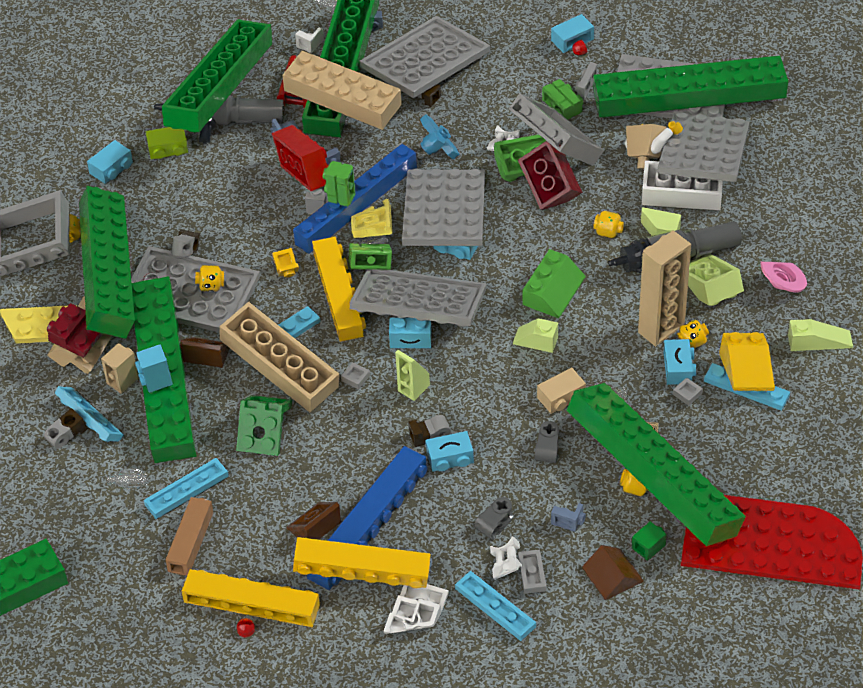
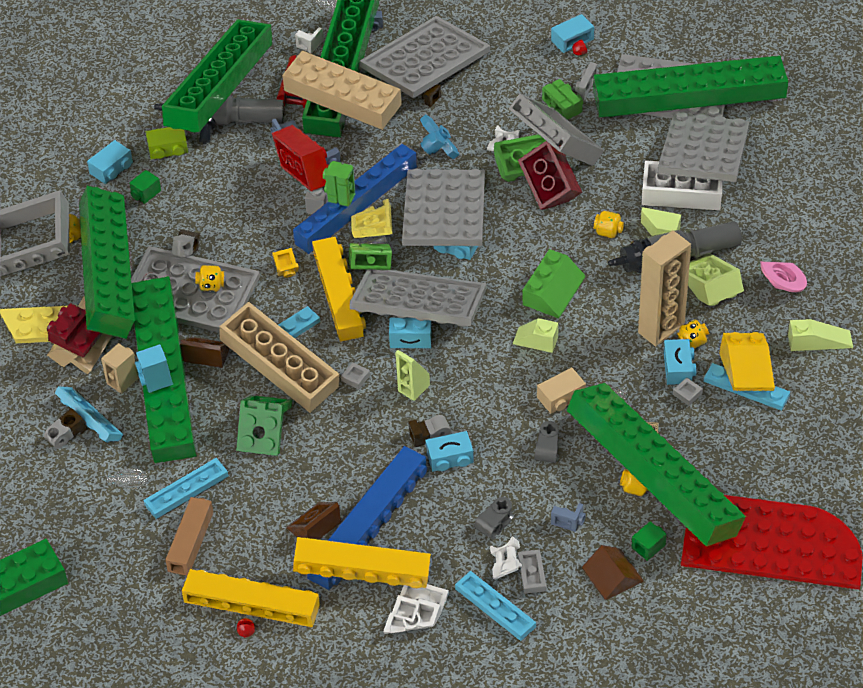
(145, 186): none -> green brick
(648, 140): tan torso -> none

